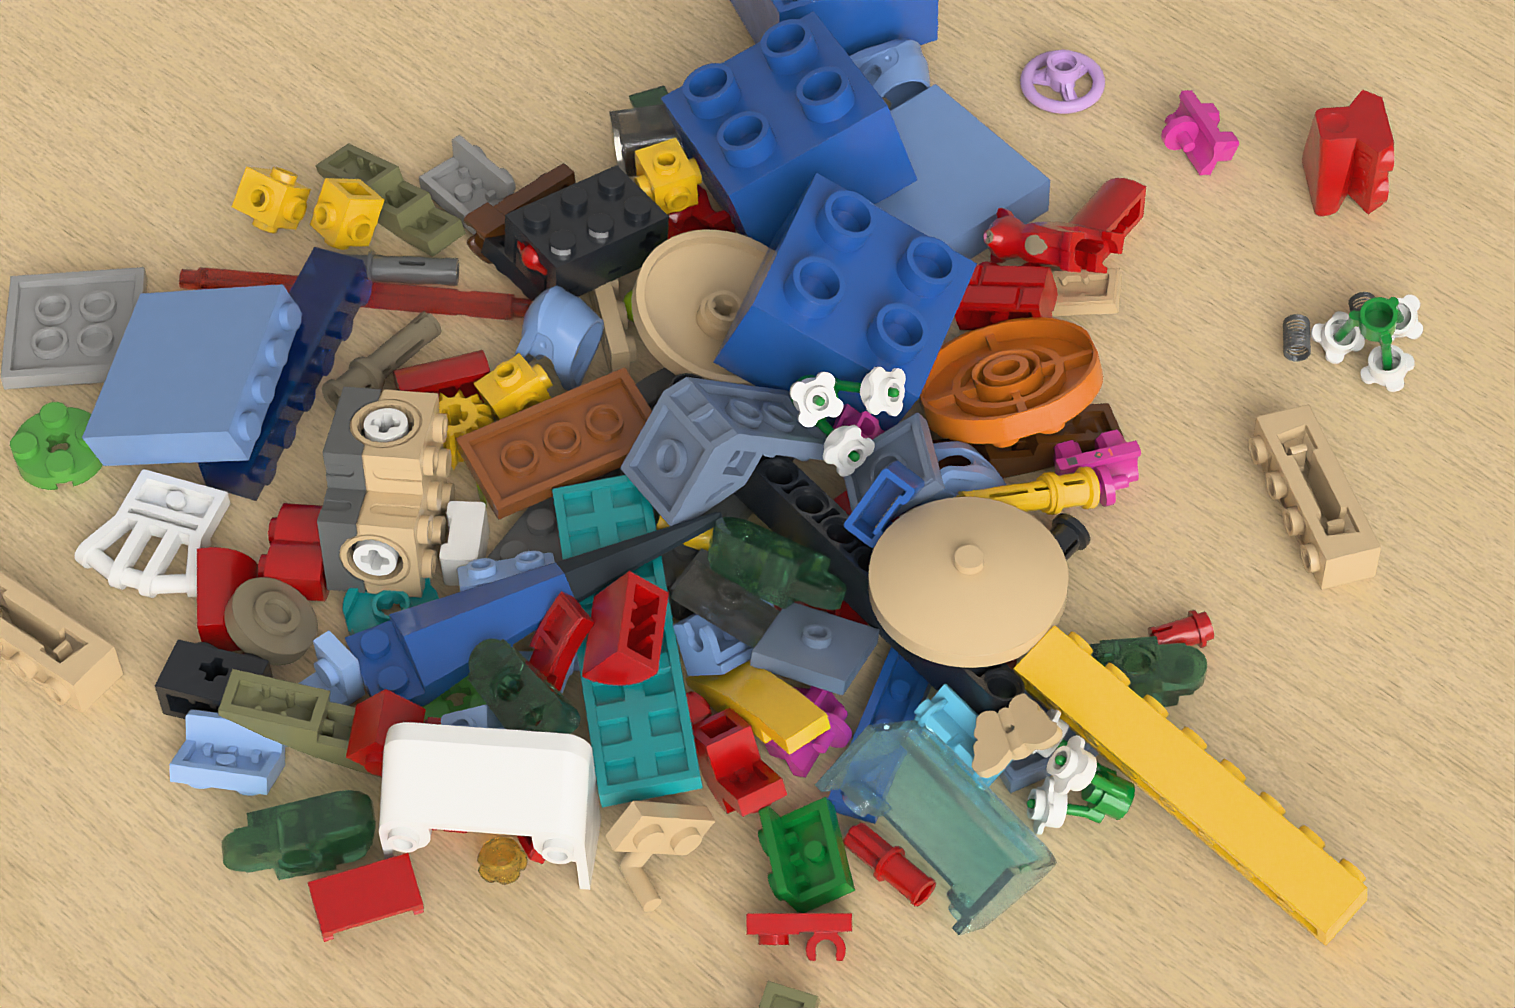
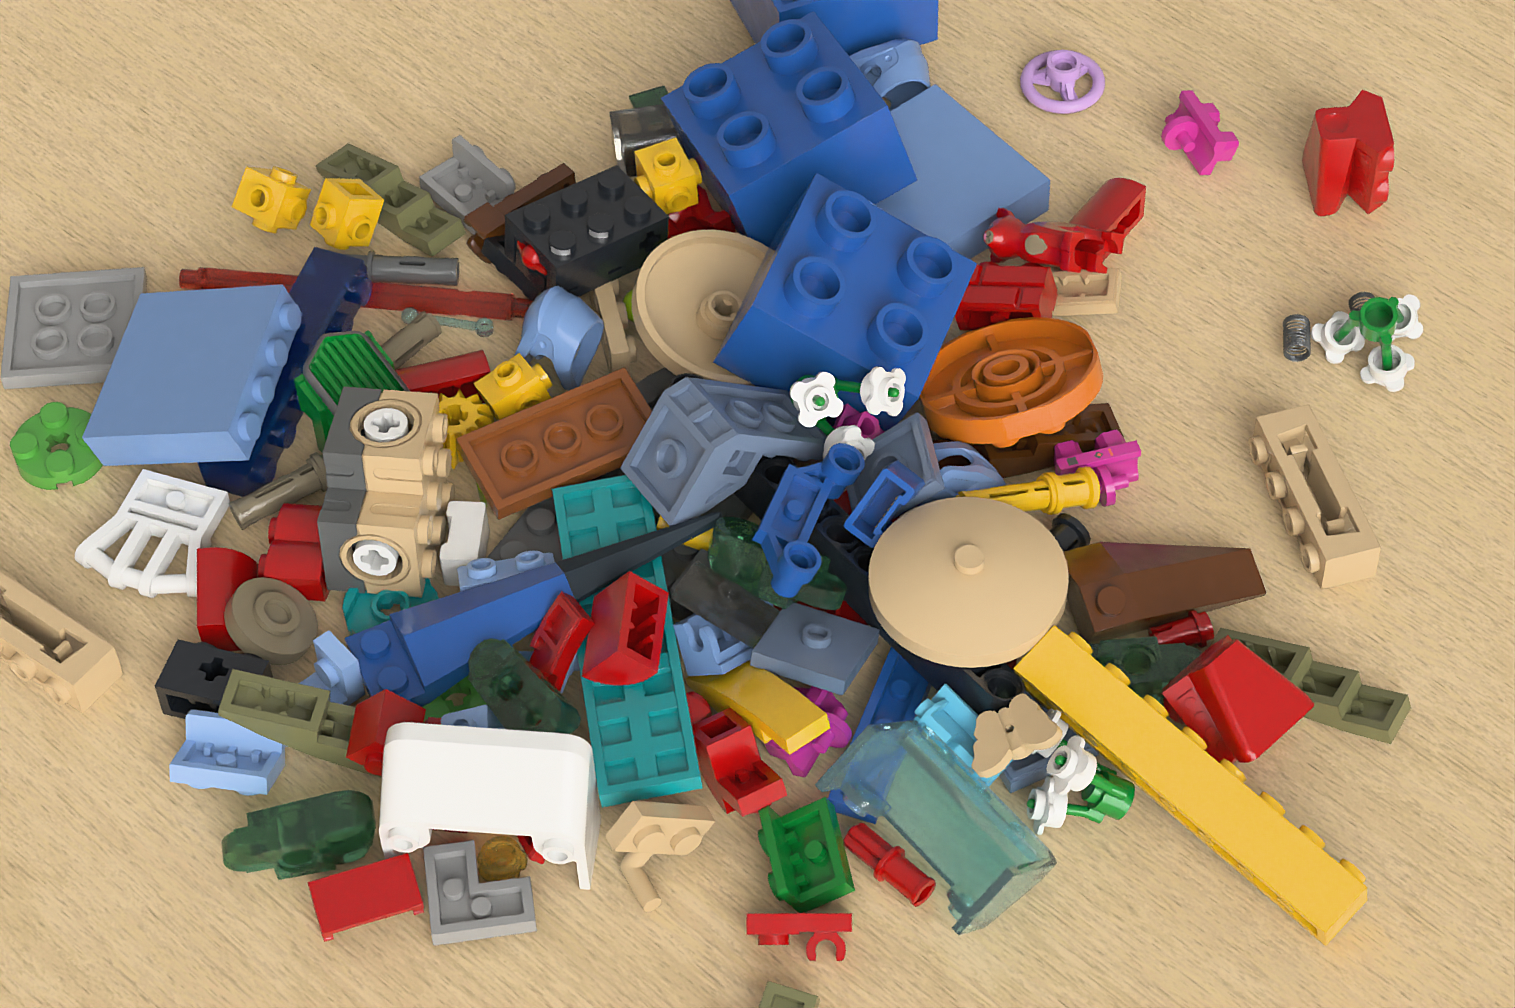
(285, 489): none -> dark tan pin
(341, 361): none -> green piece
(468, 909): none -> light grey plate
(483, 326): none -> clear light blue hinge
(795, 512): none -> blue plate
(1139, 586): none -> reddish brown wedge
(1234, 701): none -> red piece
(1336, 691): none -> olive slope

